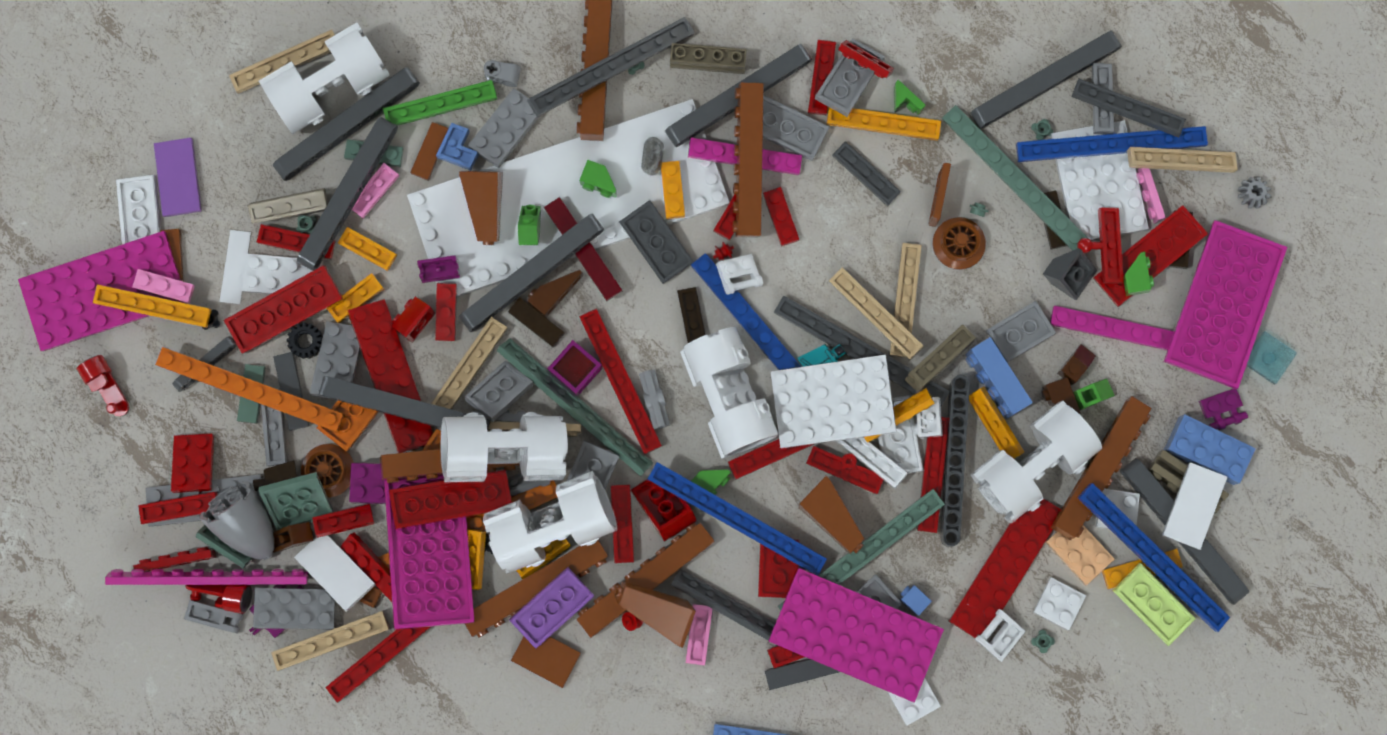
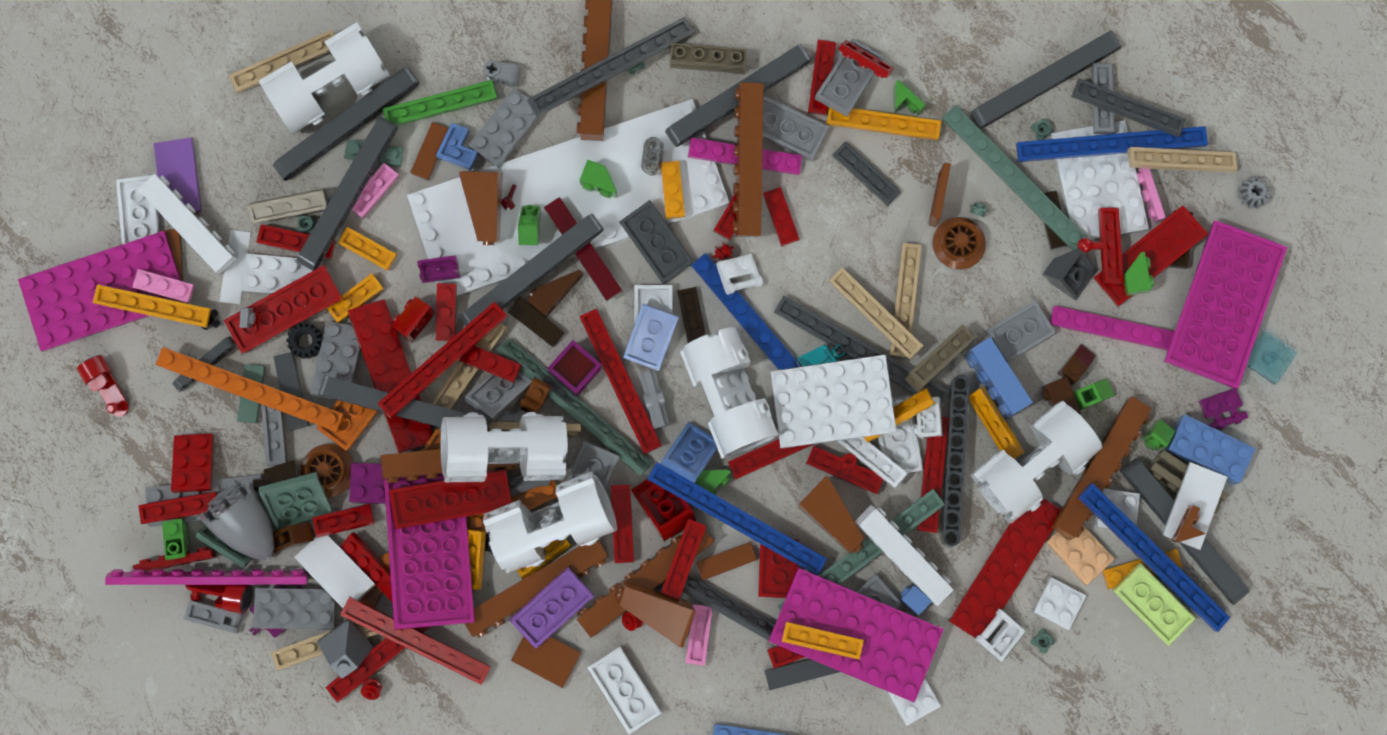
(175, 539): none -> bright green slope
(187, 224): none -> white brick
(247, 317): none -> light grey plate
(345, 648): none -> dark grey slope
(371, 689): none -> red wheel
(415, 641): none -> red plate
(442, 360): none -> red plate
(492, 364): none -> red plate
(507, 201): none -> dark red hand
(535, 396): none -> dark orange slope
(624, 690): none -> white plate
(650, 337): none -> medium blue plate
(653, 295): none -> white plate
(683, 559): none -> red plate
(690, 452): none -> medium blue plate
(726, 561): none -> dark orange tile
(822, 640): none -> light orange plate
(903, 555): none -> white brick
(1158, 435): none -> bright green slope
(1185, 530): none -> dark orange slope

